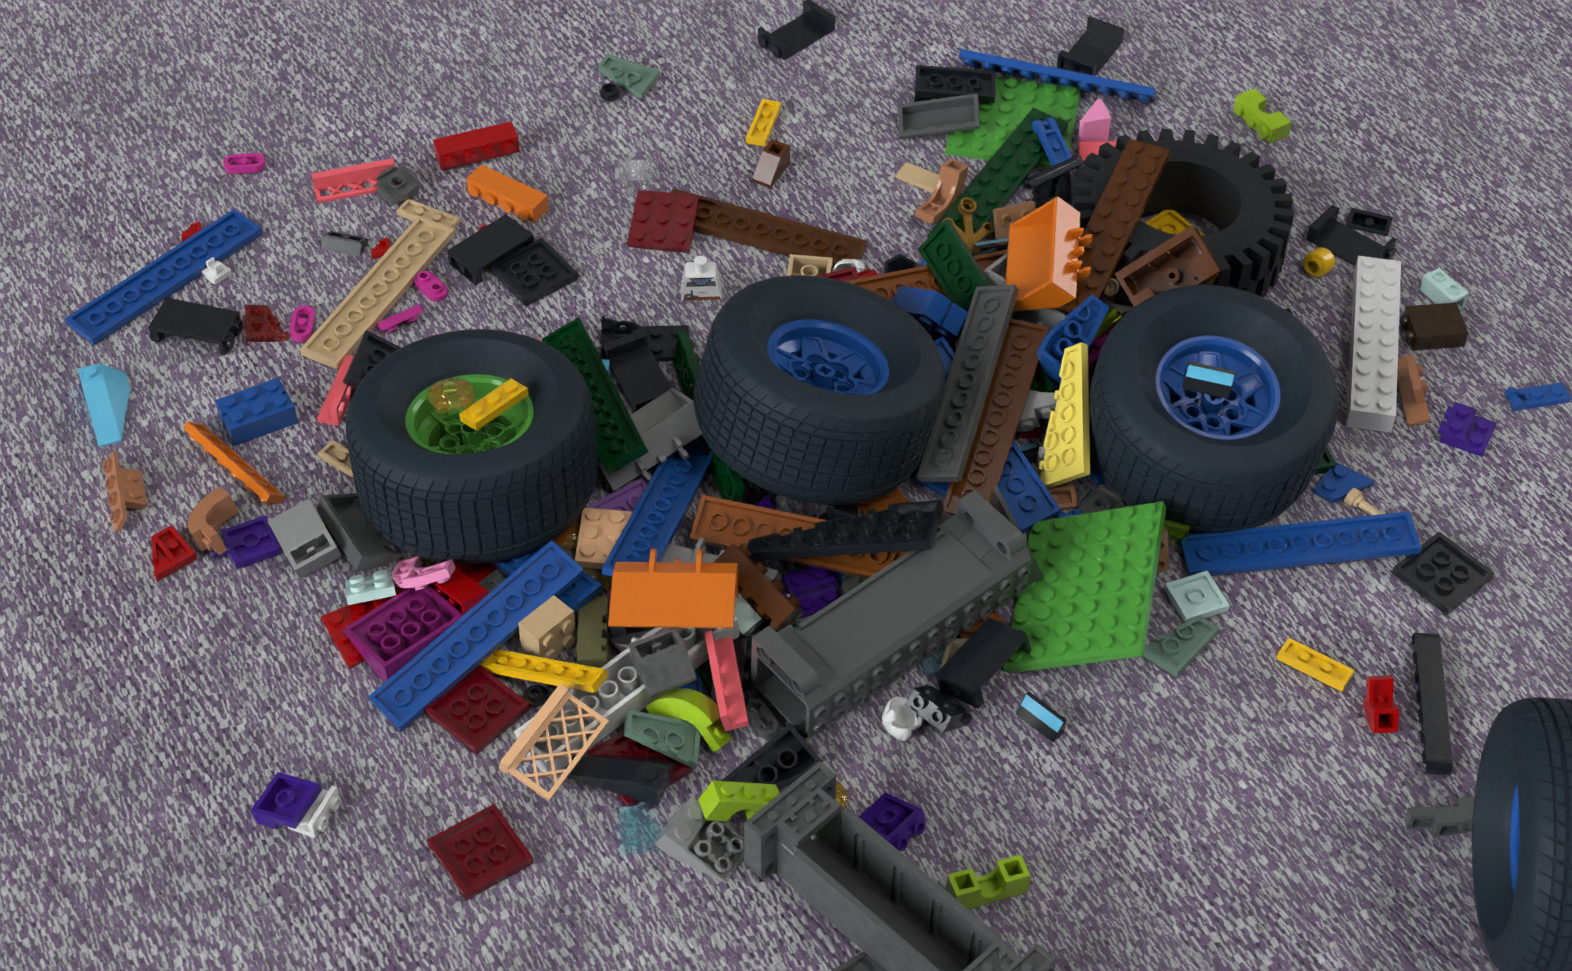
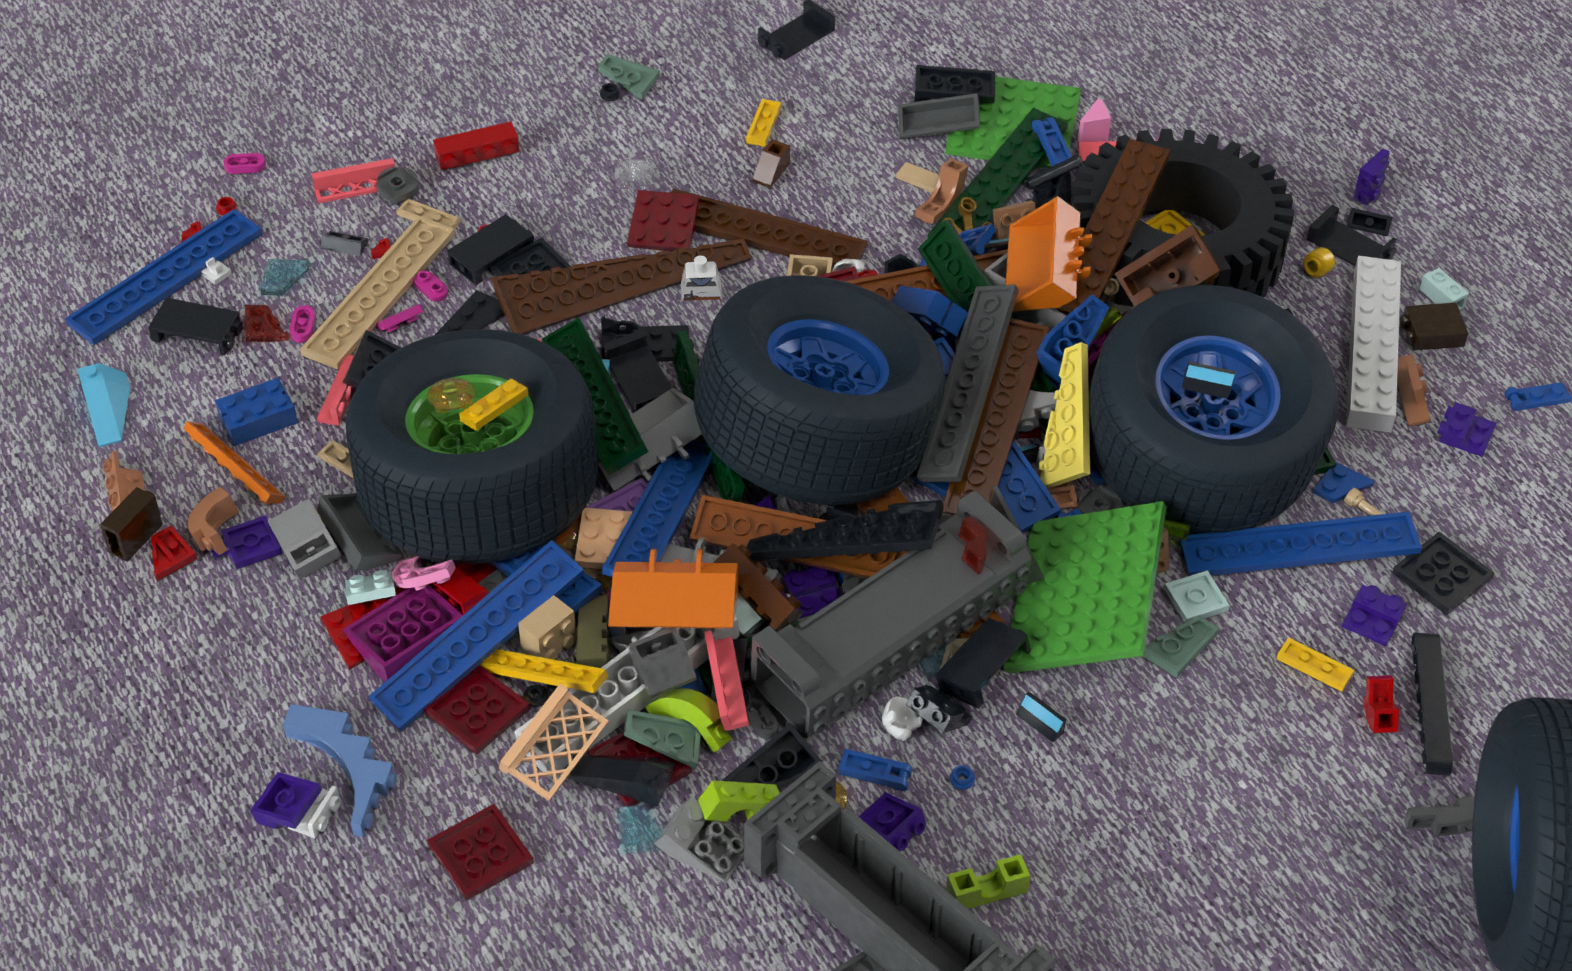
(131, 524): none -> dark brown brick
(225, 205): none -> red plate
(282, 275): none -> clear light blue wing
(333, 734): none -> medium blue arch
(474, 314): none -> black wing
(507, 193): orange brick -> none
(563, 294): none -> reddish brown wing
(875, 769): none -> blue plate
(962, 771): none -> blue plate
(975, 548): none -> clear red slope
(977, 238): none -> blue plate
(1050, 74): blue plate -> none
(1092, 48): black panel -> none
(1252, 107): lime arch -> none
(1372, 178): none -> dark purple plate
(1375, 614): none -> dark purple plate

